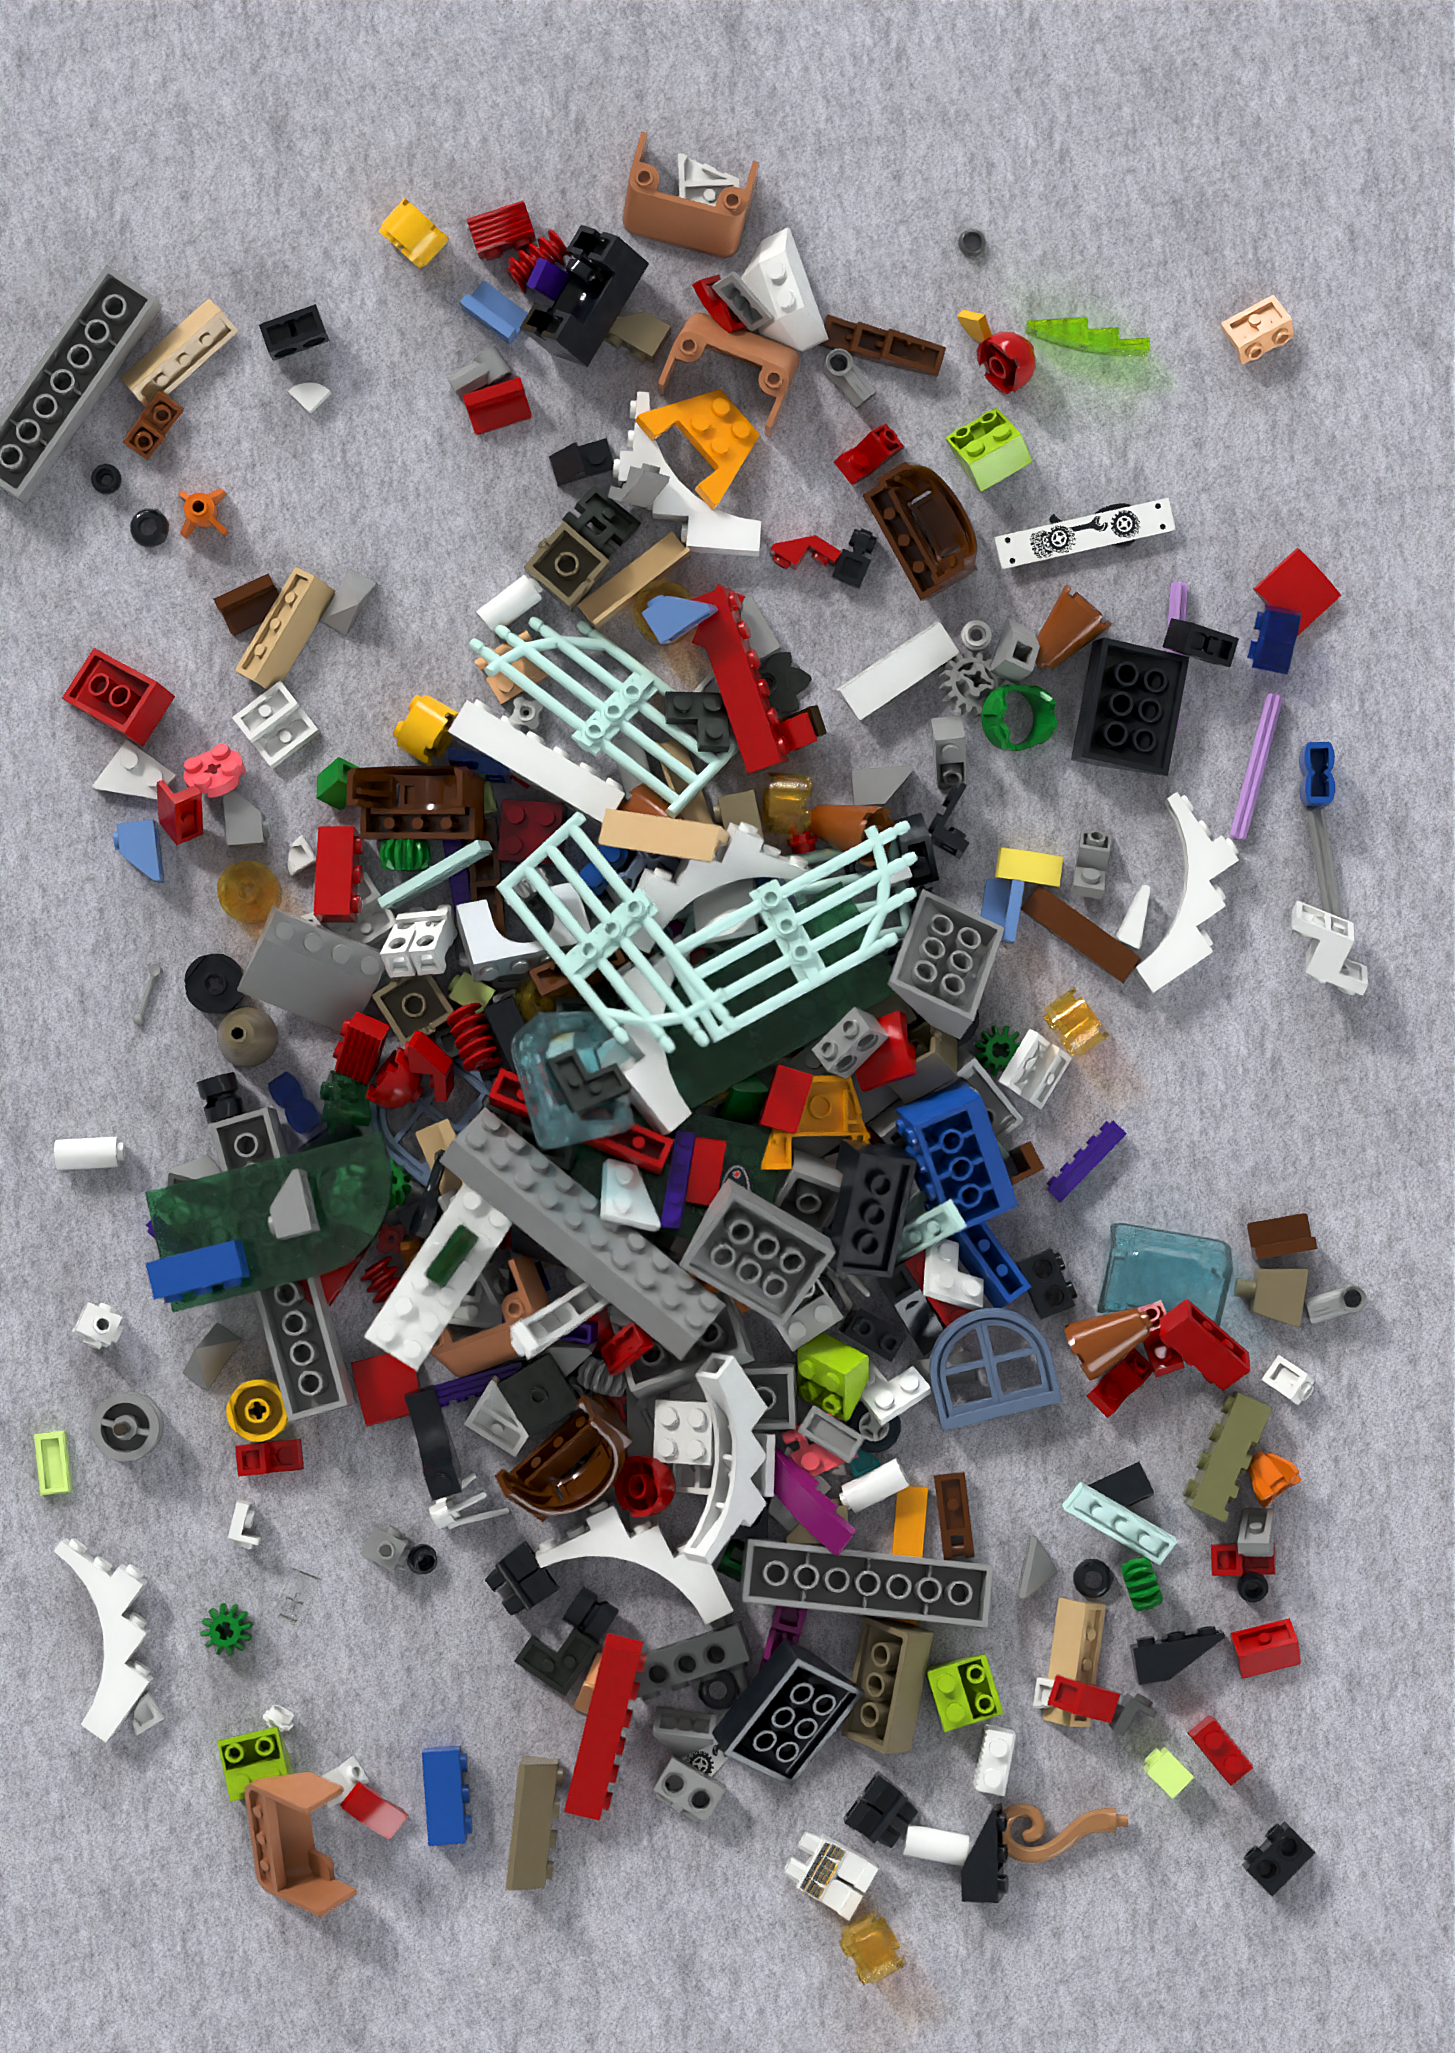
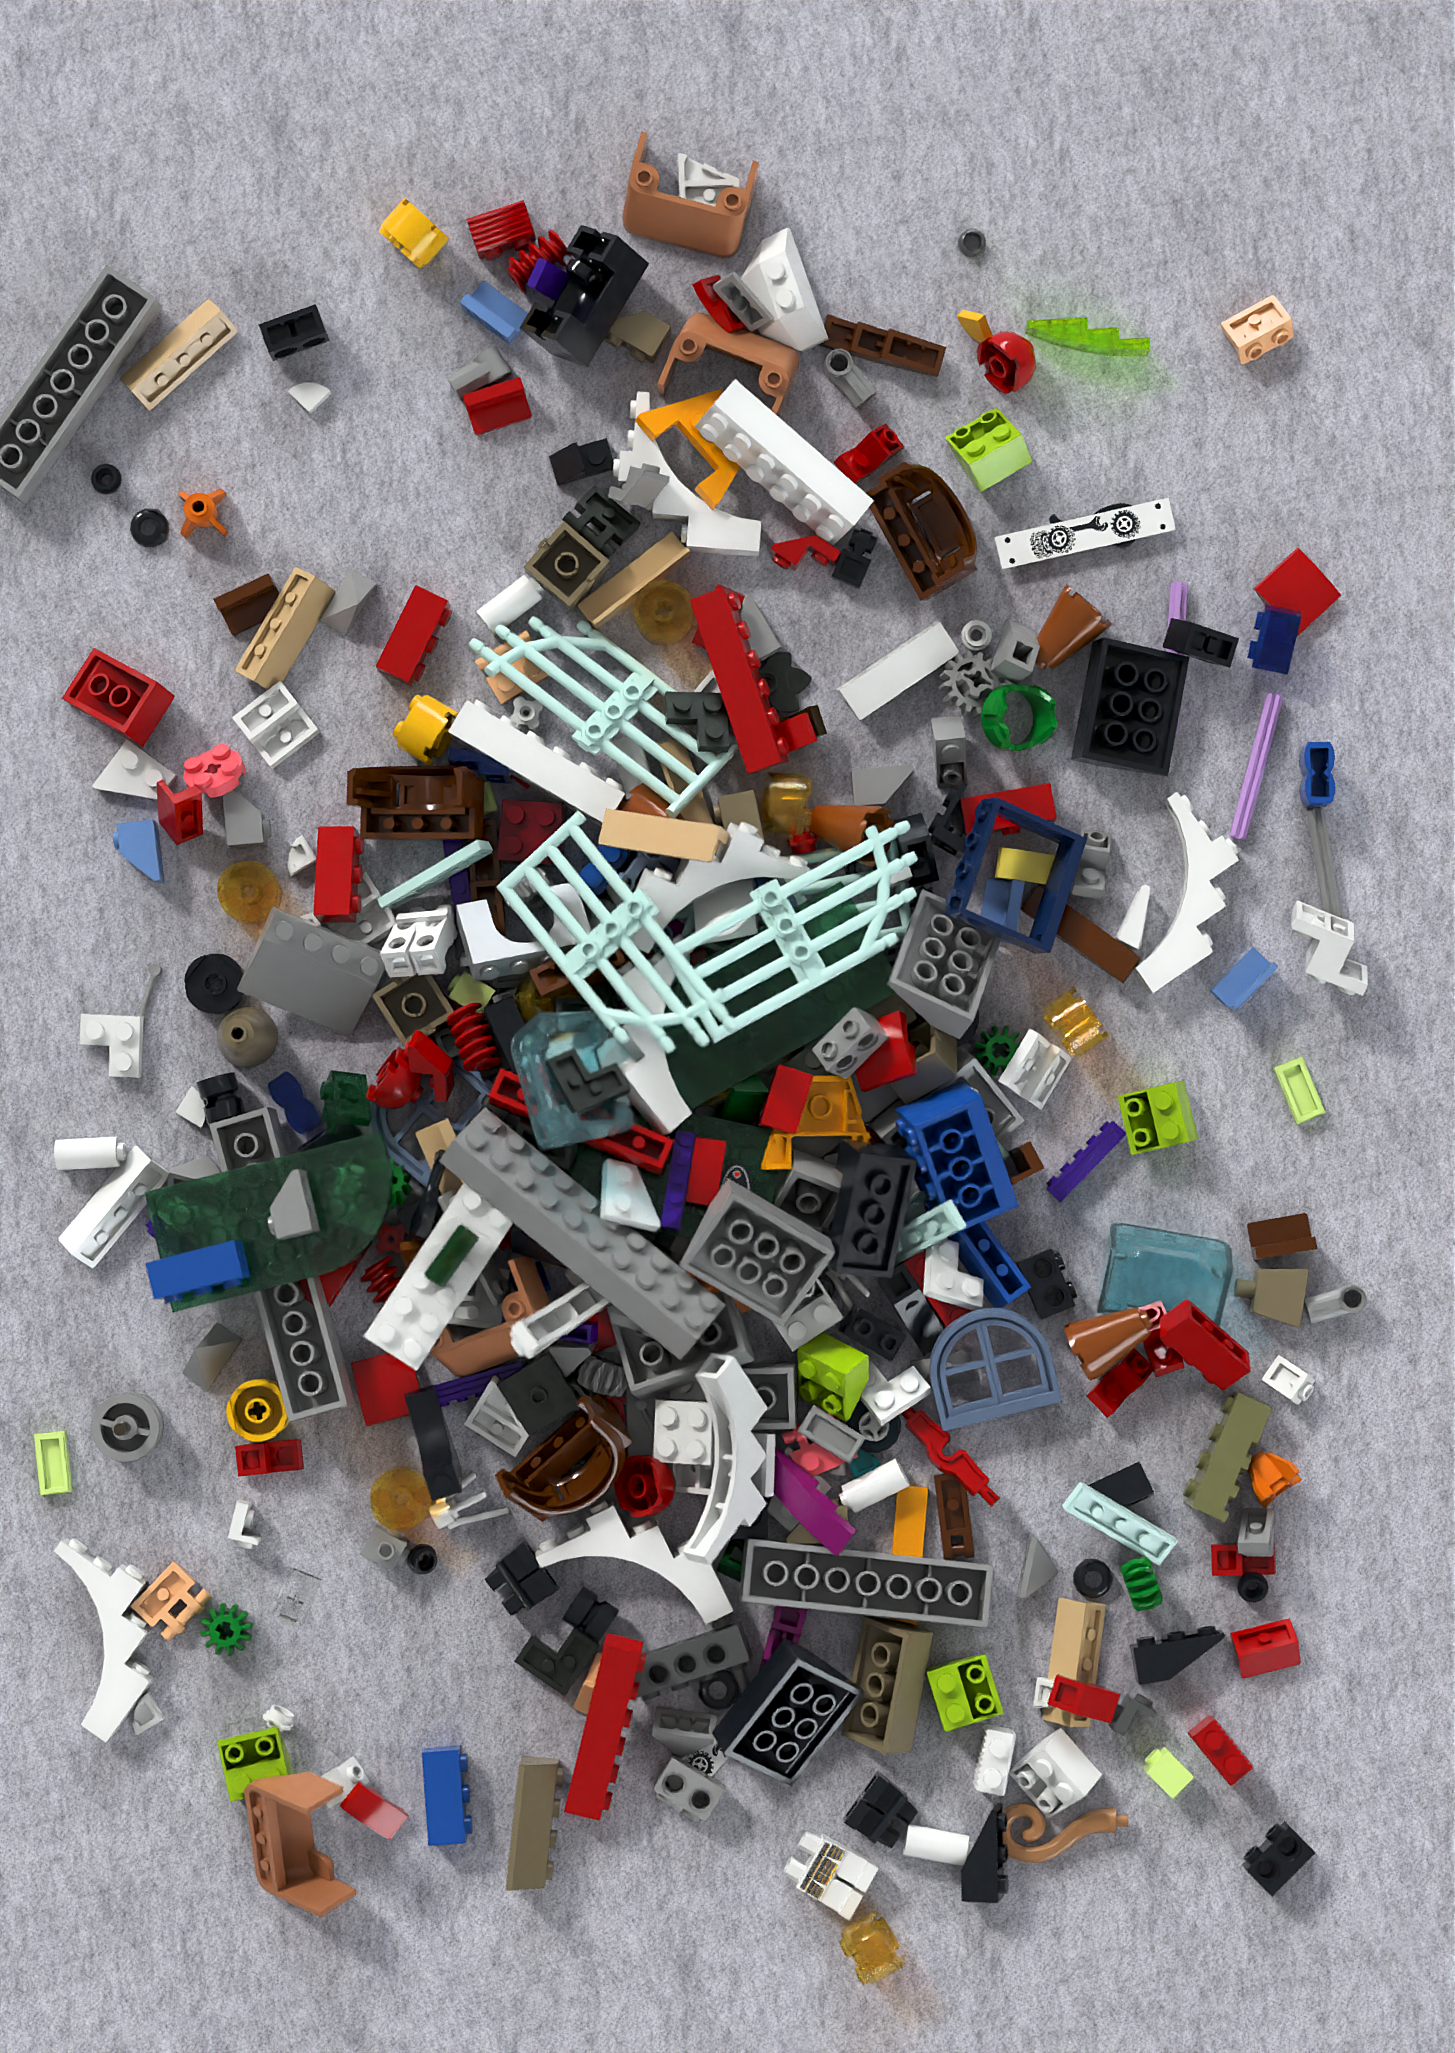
(87, 1325): white brick -> none
(113, 1207): none -> white panel
(123, 1036): none -> white plate
(153, 425): dark orange slope -> none
(164, 1594): none -> light nougat plate
(192, 1108): none -> white tile
(333, 783): green panel -> none
(361, 1047): red brick -> none
(384, 1499): none -> clear yellow brick
(405, 855): green gear -> none
(414, 636): none -> red brick
(625, 1348): red plate -> none
(674, 616): medium blue slope -> none
(783, 463): none -> white brick
(958, 1465): none -> red piece
(1034, 799): none -> red brick
(1055, 1773): none -> white slope
(1056, 888): none -> dark blue window
(1157, 1117): none -> lime slope
(1243, 979): none -> medium blue panel
(1299, 1090): none -> yellowish green tile

